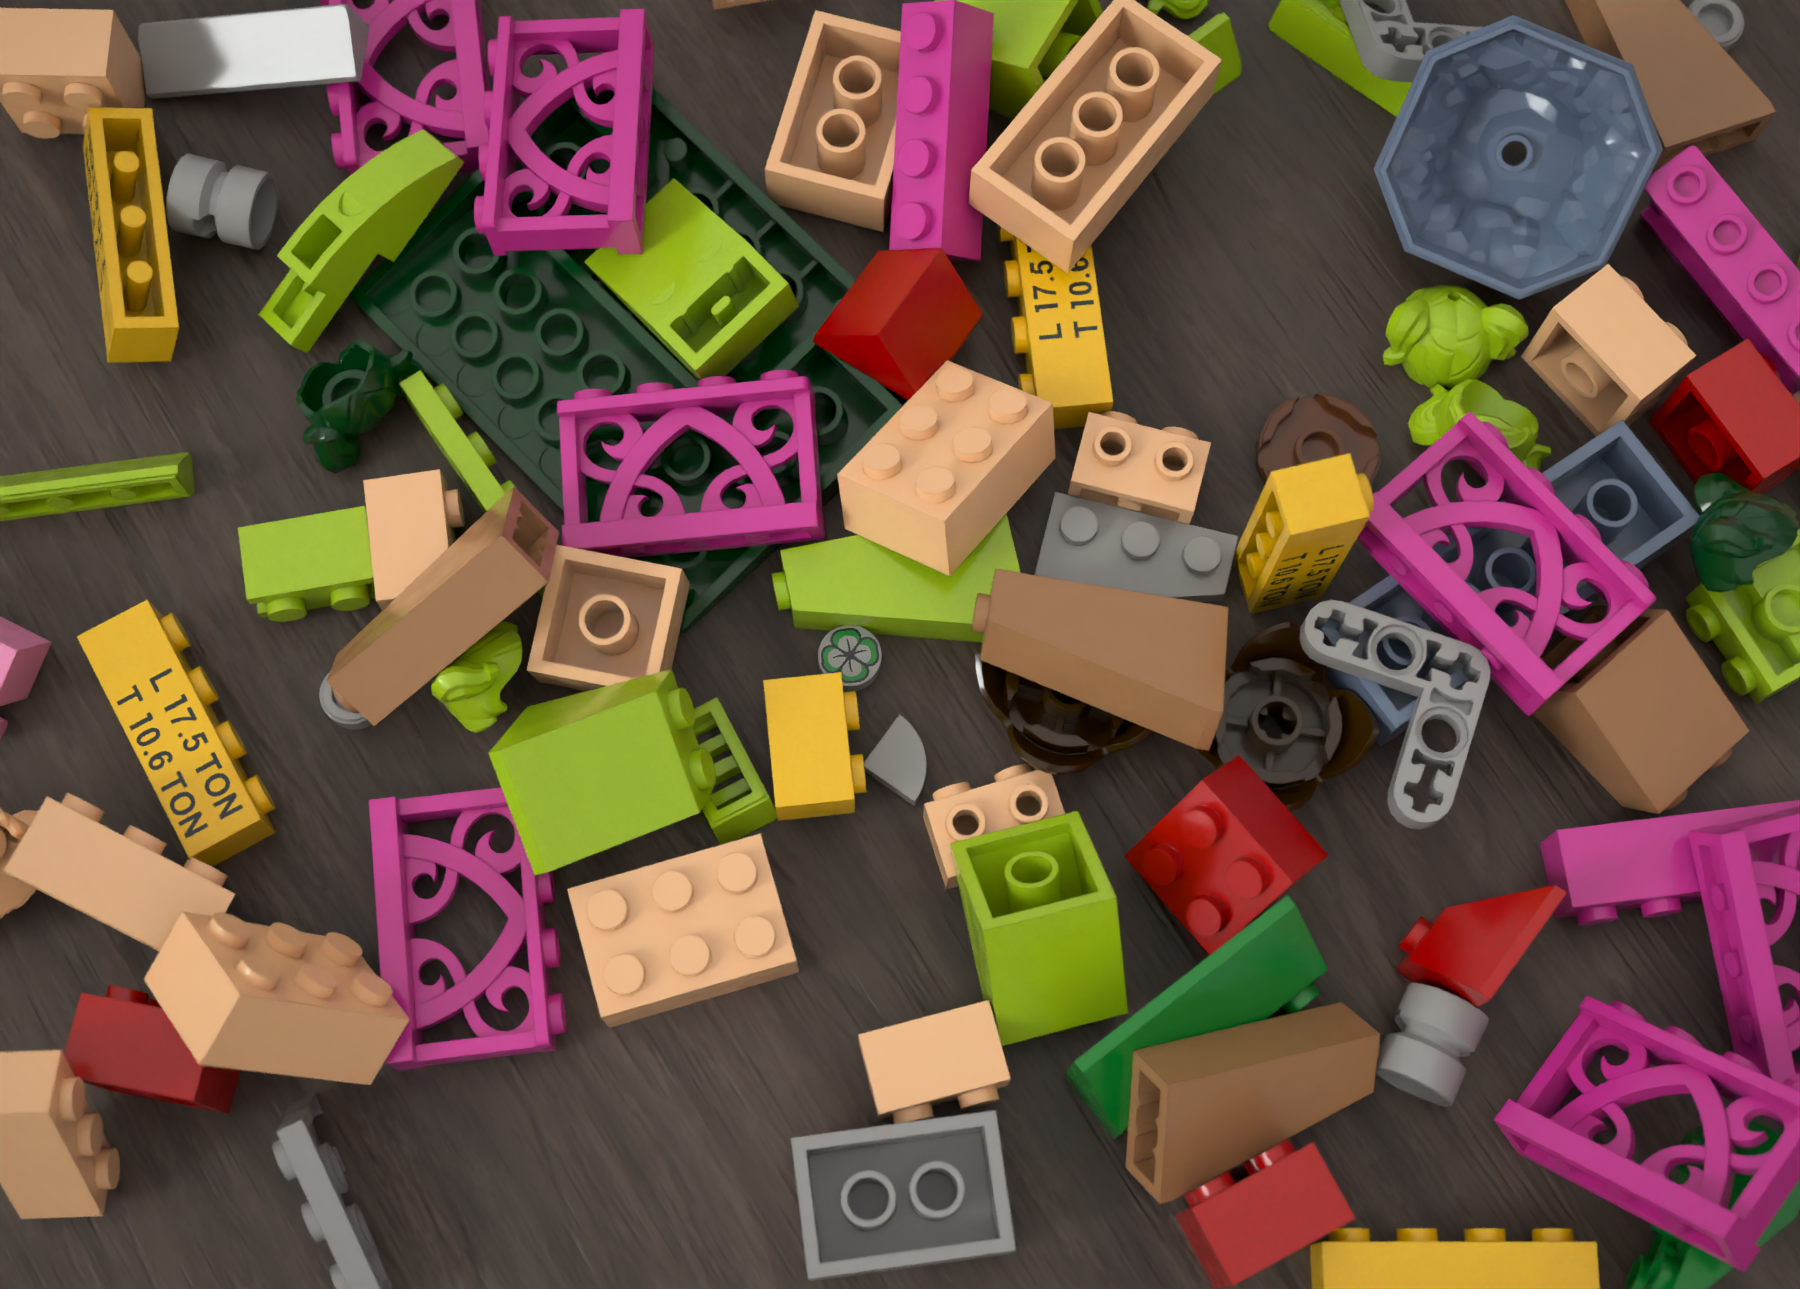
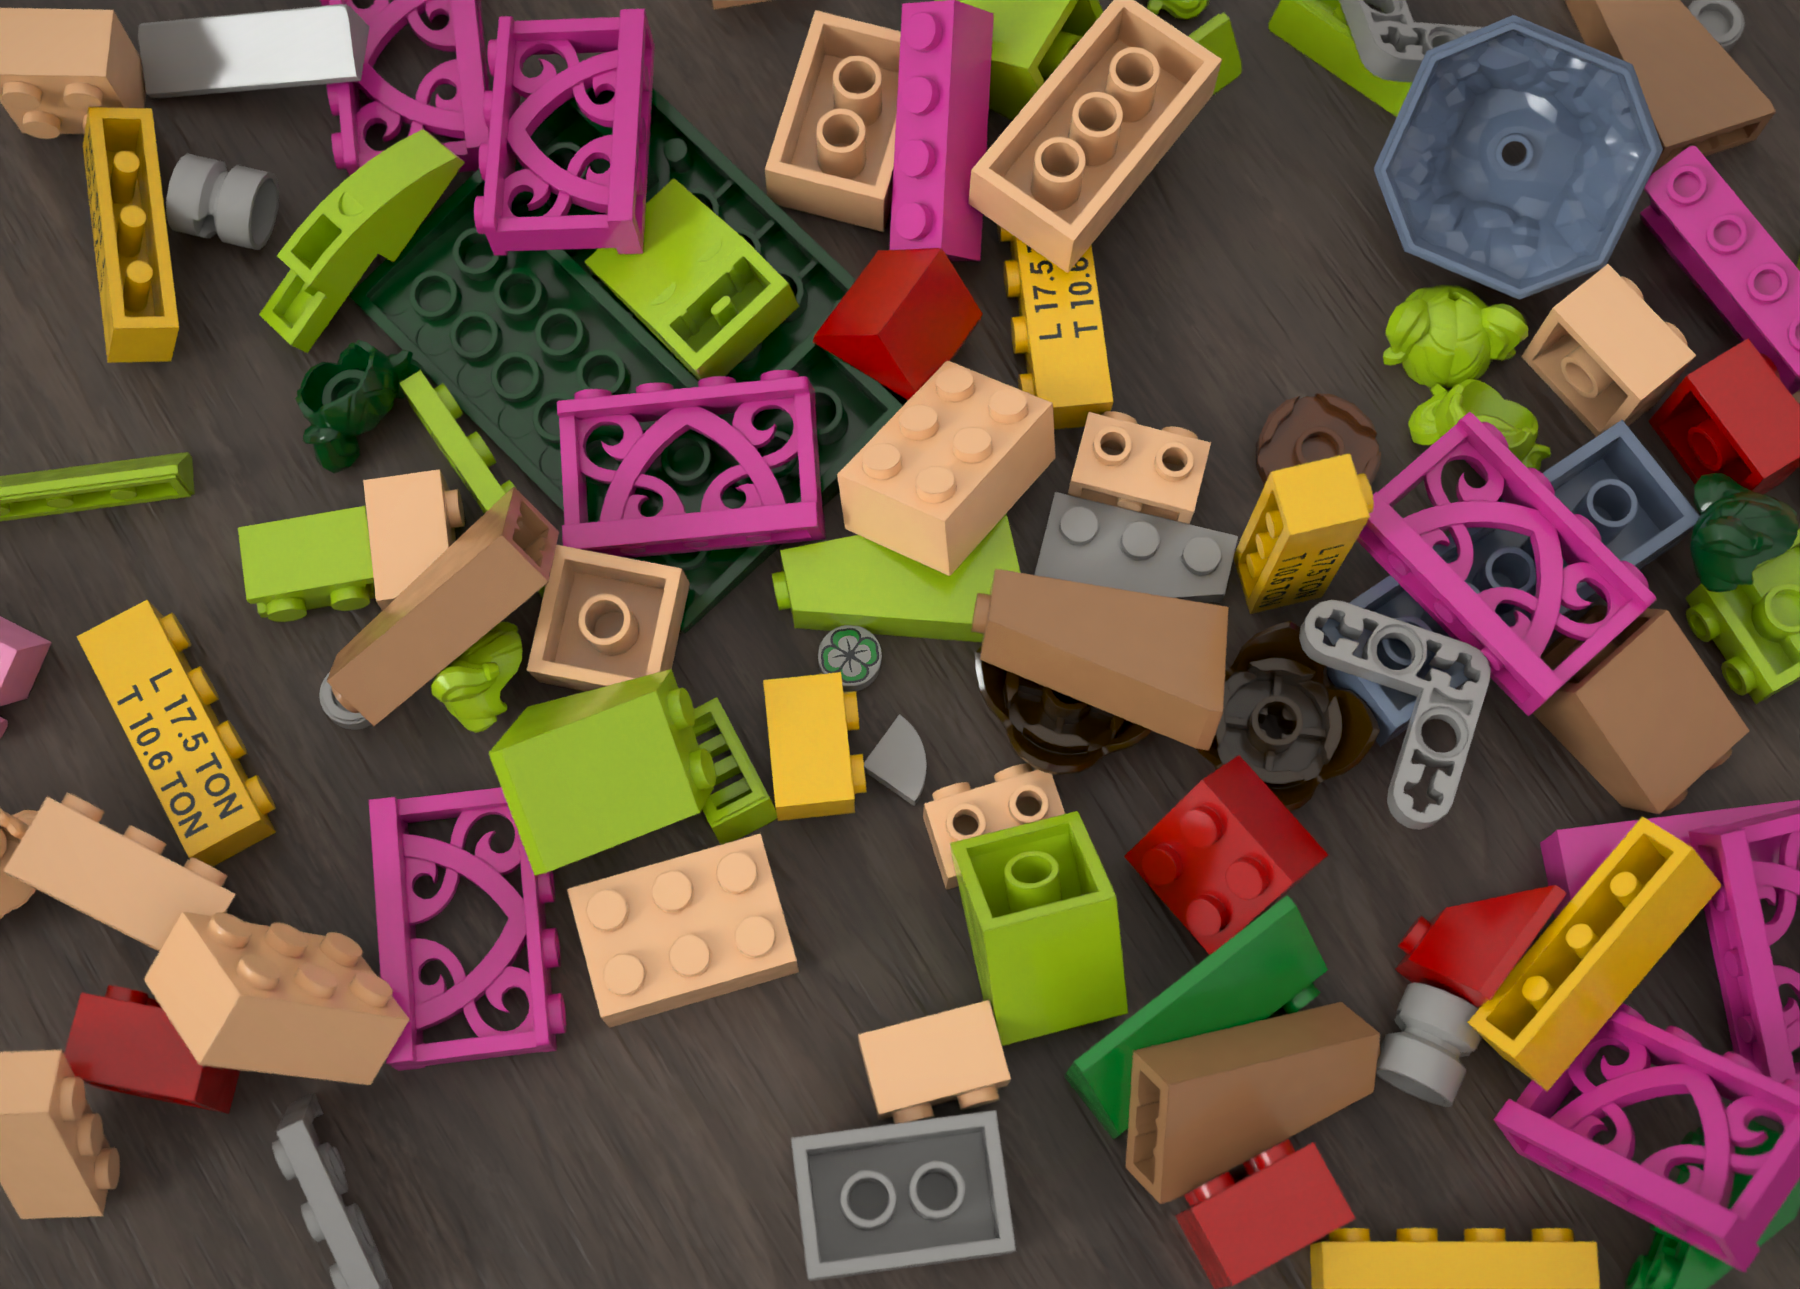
(1595, 952): none -> yellow brick

